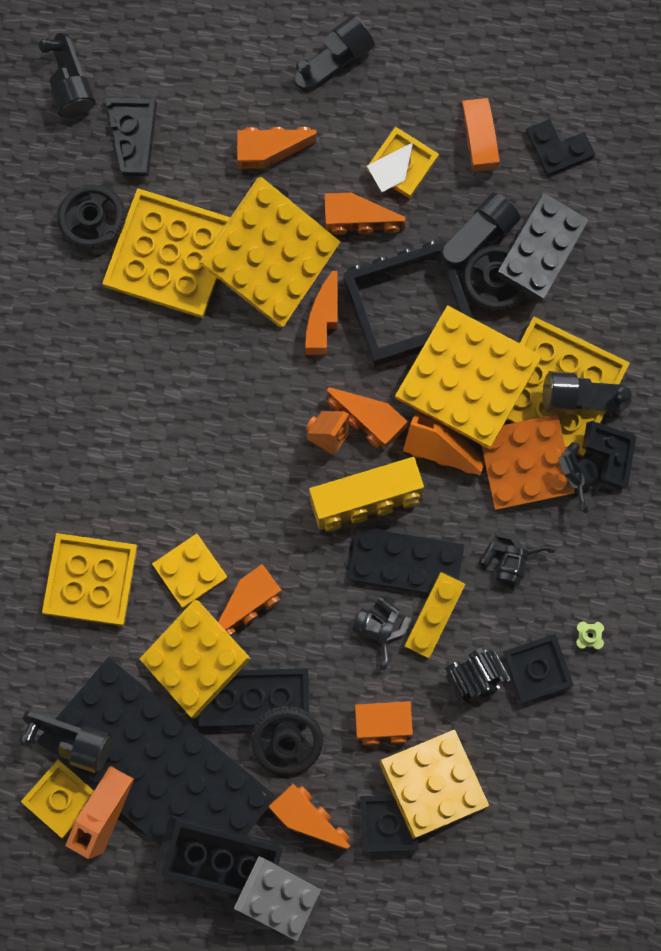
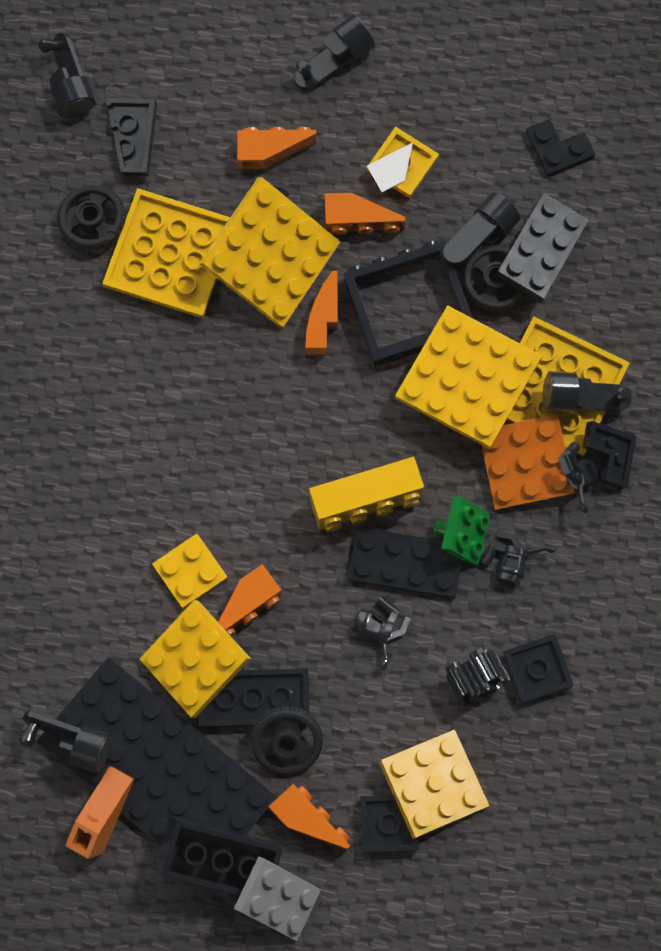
(58, 798): yellow plate -> none
(90, 579): yellow plate -> none
(329, 430): orange slope -> none
(374, 417): orange slope -> none
(383, 722): orange brick -> none
(434, 615): yellow plate -> none
(441, 444): orange slope -> none
(464, 530): none -> green plate
(480, 135): orange slope -> none
(584, 641): yellowish green plate -> none

